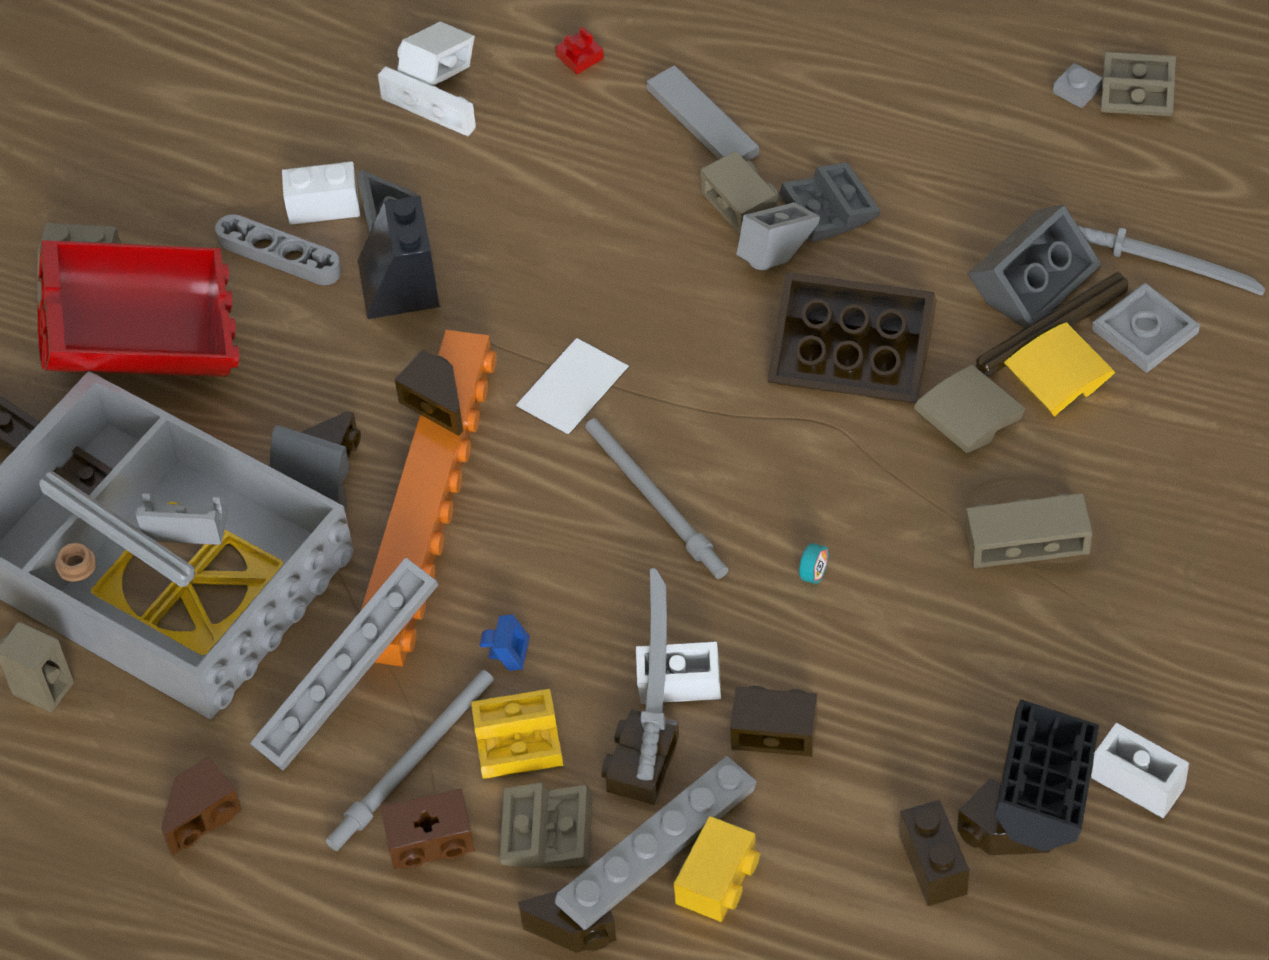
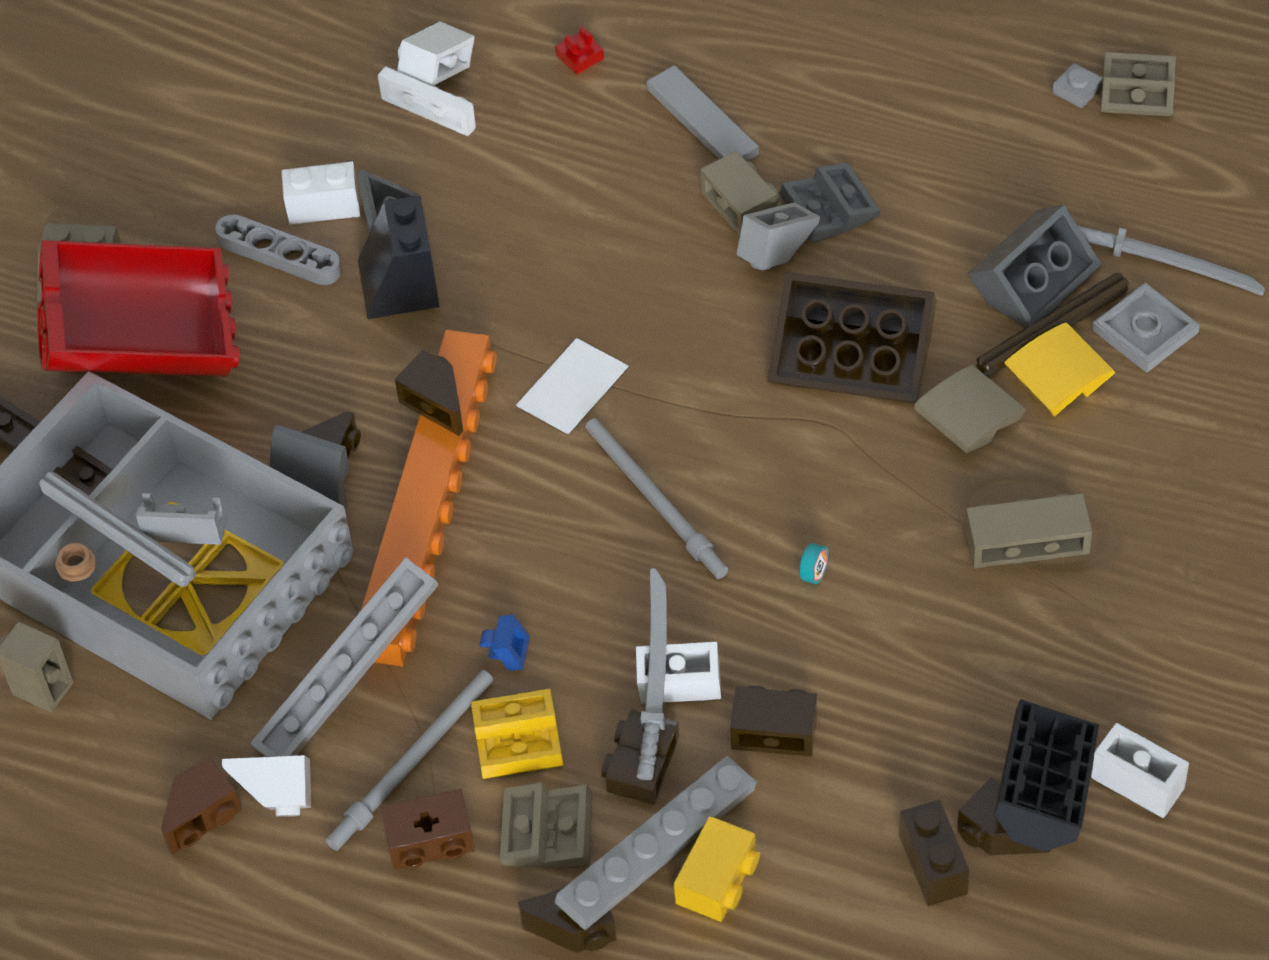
(275, 781): none -> white slope

